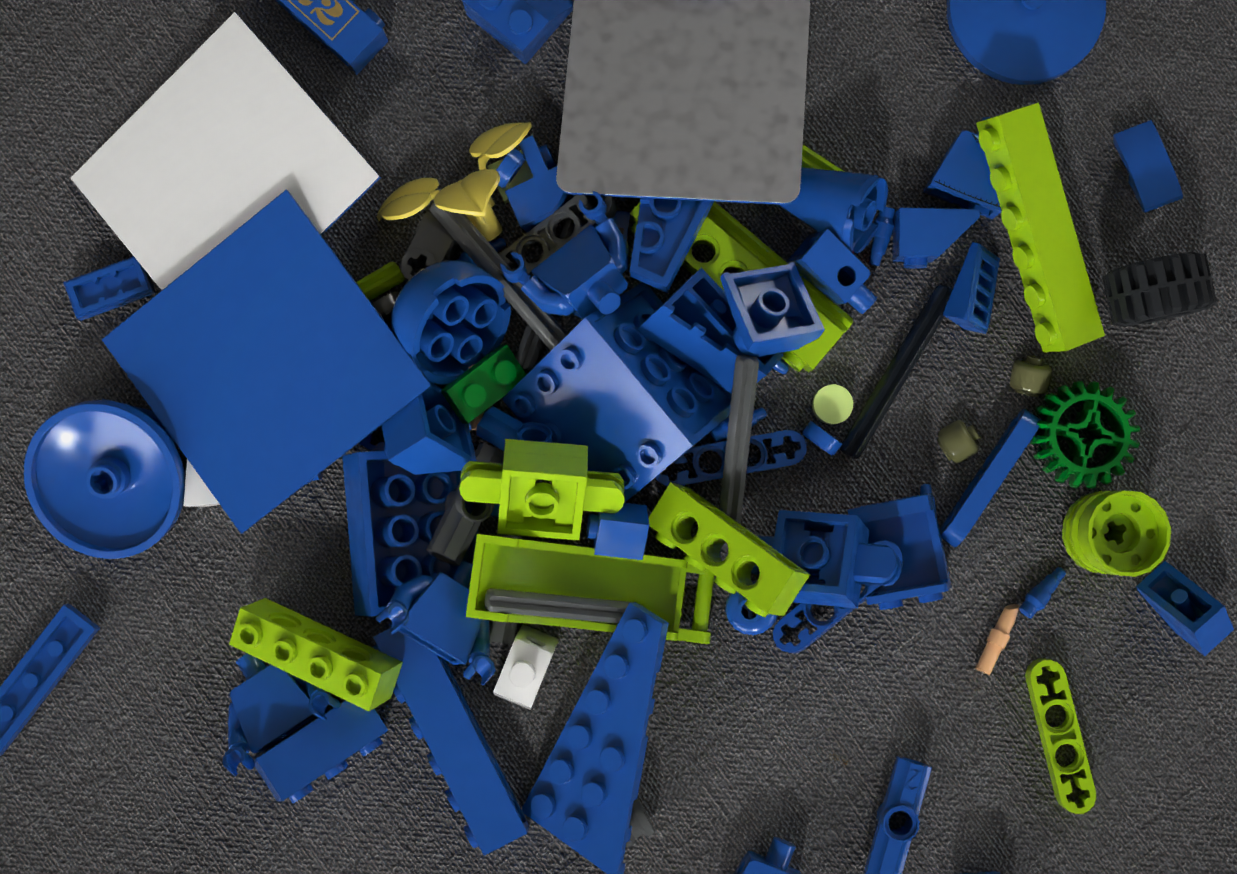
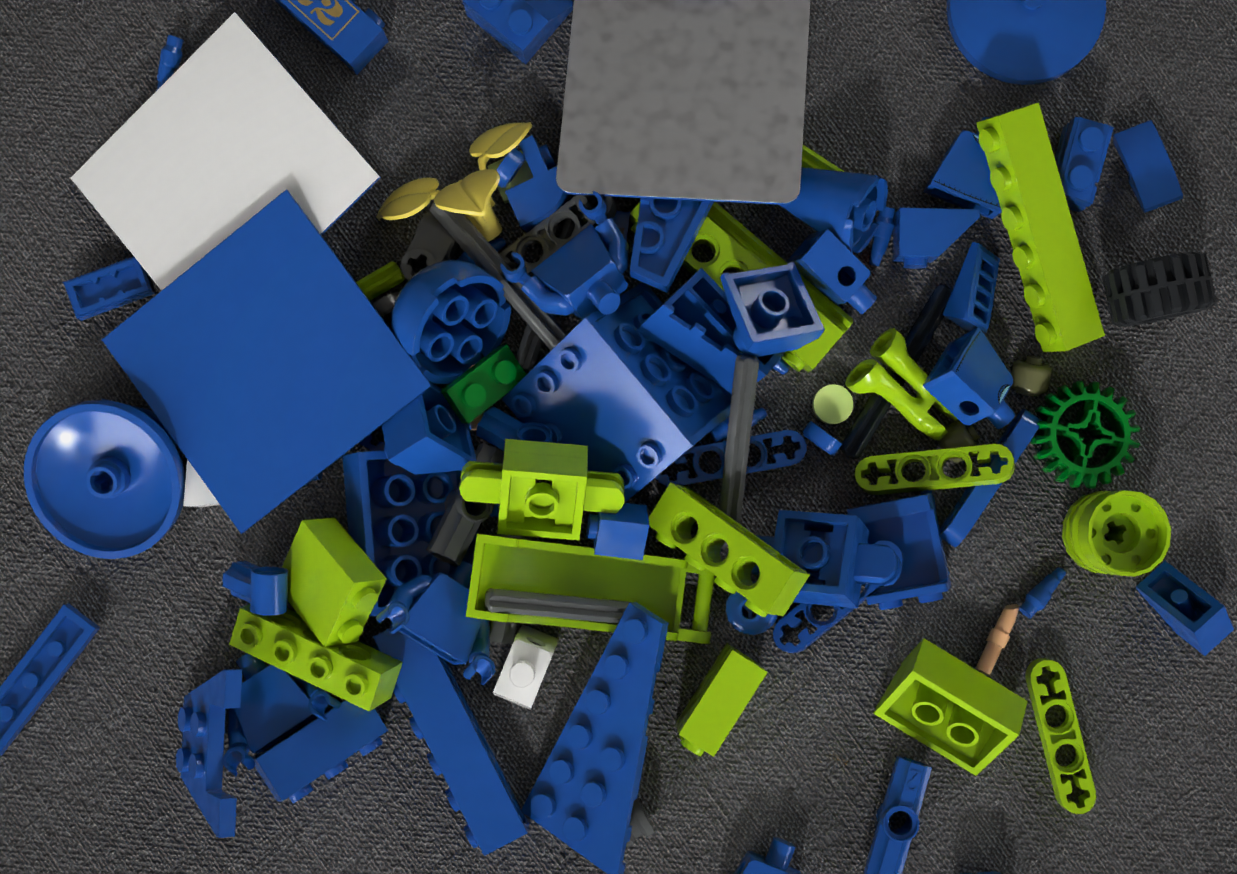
(169, 59): none -> blue piece
(203, 748): none -> blue wing
(260, 586): none -> blue piece
(331, 581): none -> lime brick
(719, 701): none -> lime brick
(872, 378): none -> lime piece
(934, 475): none -> lime beam
(952, 707): none -> lime slope
(972, 381): none -> blue torso
(1081, 160): none -> blue brick

